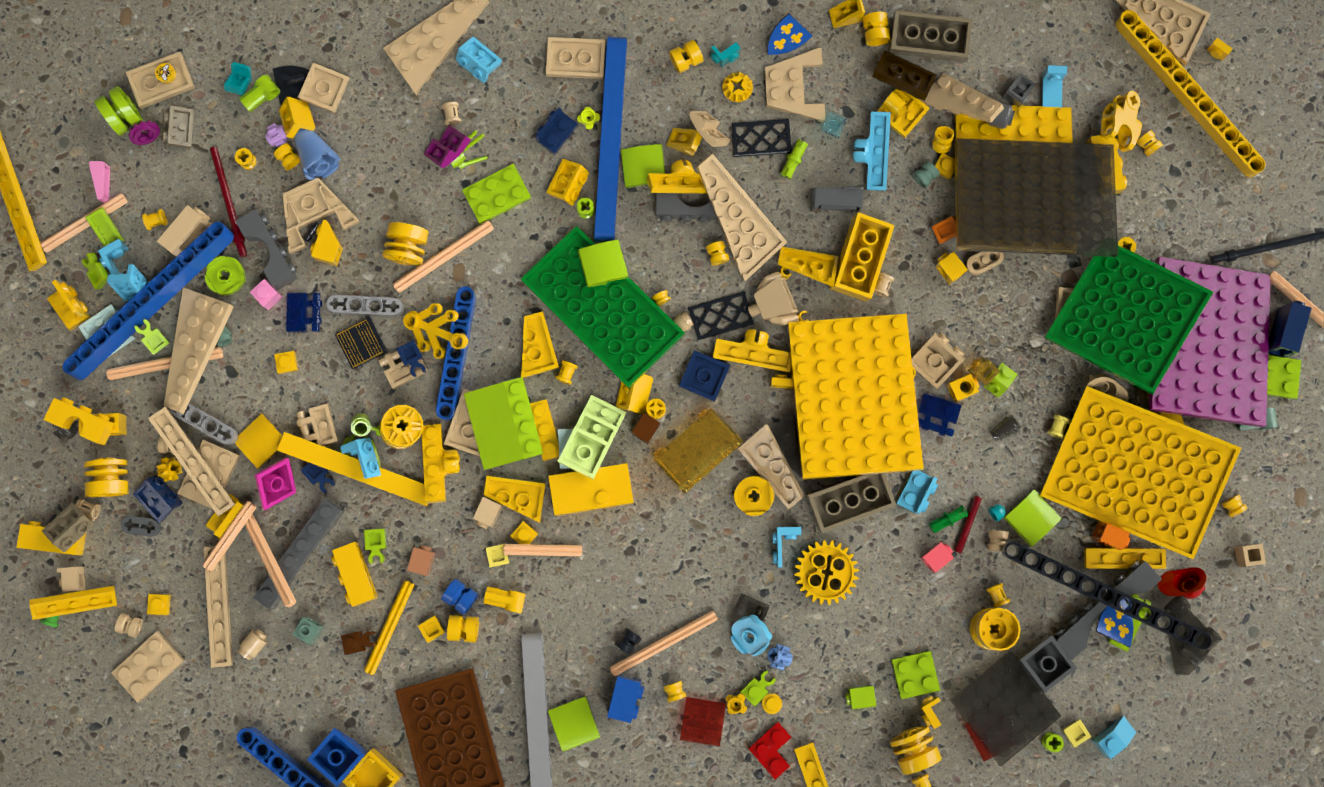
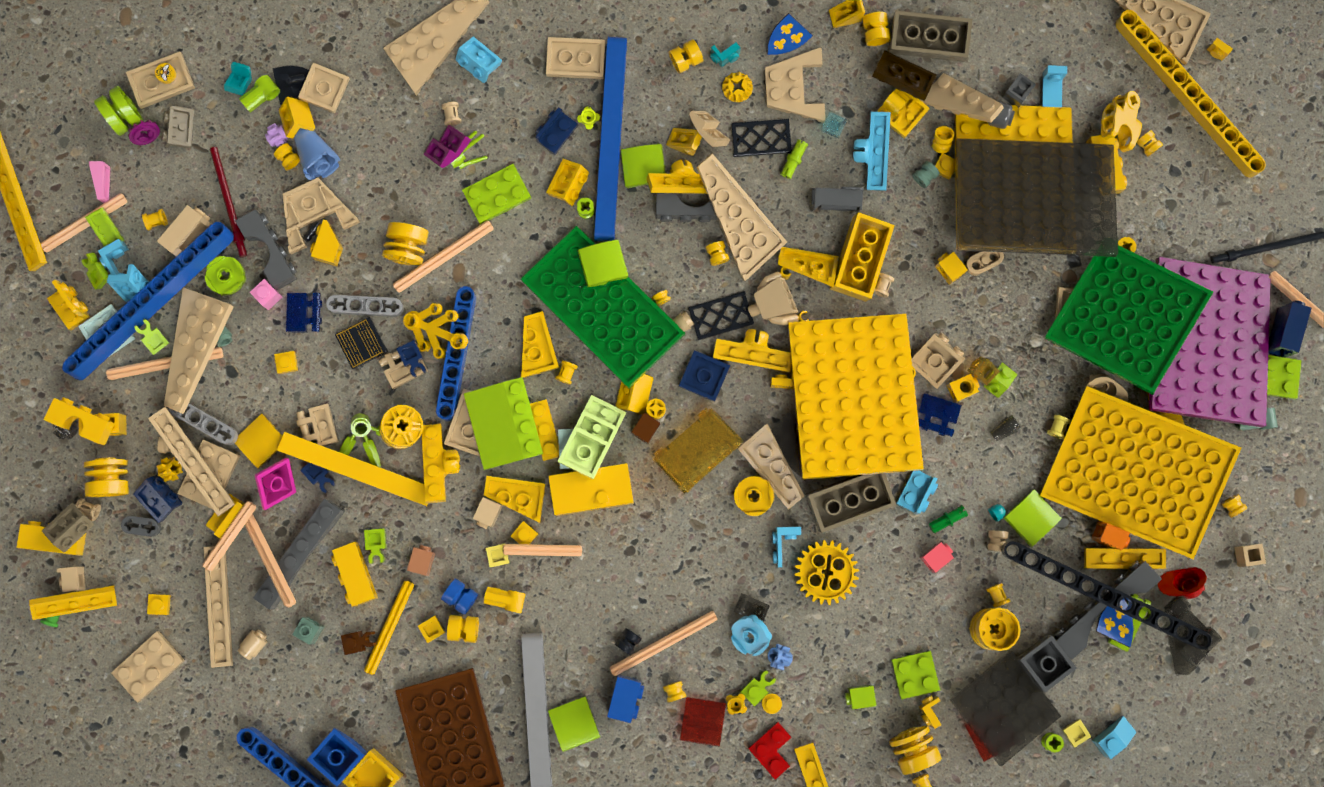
(128, 625): tan wheel -> none
(240, 156): yellow bush -> none
(366, 456): medium azure bracket -> none
(945, 229): orange bracket -> none
(968, 524): dark red bar -> none

